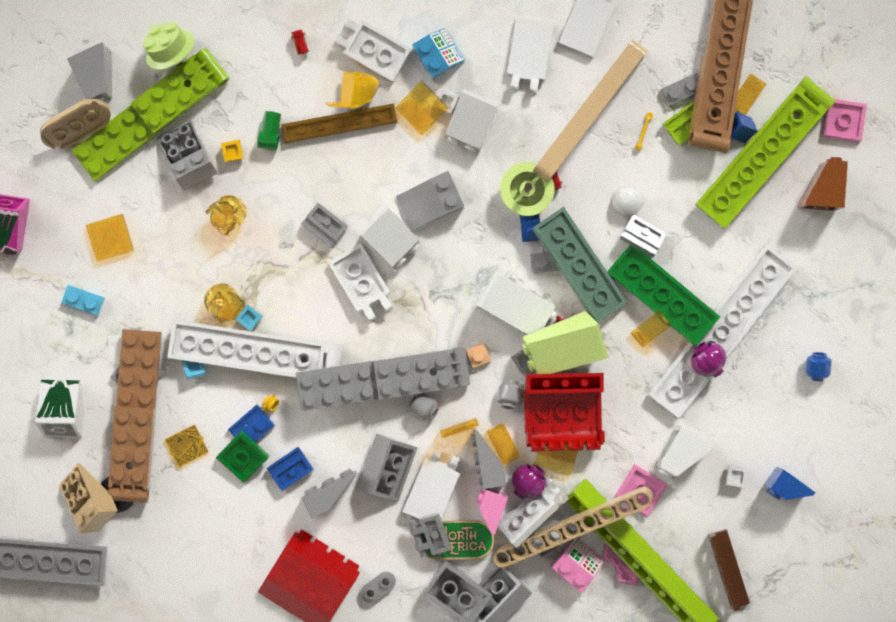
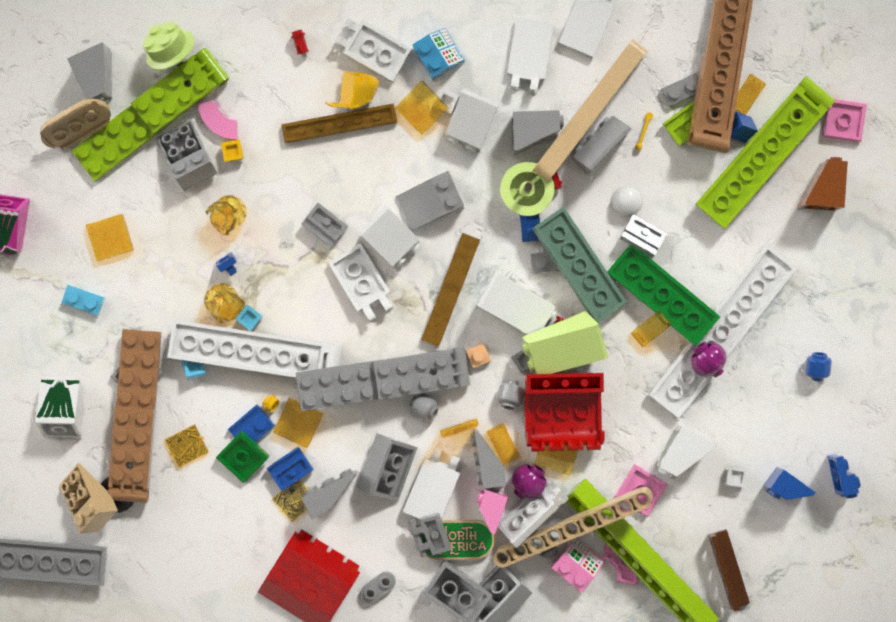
(216, 121): none -> bright pink tile
(226, 263): none -> blue tile
(269, 136): green piece -> none
(290, 500): none -> clear yellow piece
(297, 424): none -> clear yellow tile
(450, 289): none -> pearl gold tile
(534, 127): none -> light grey slope
(600, 143): none -> light grey slope
(844, 482): none -> blue plate

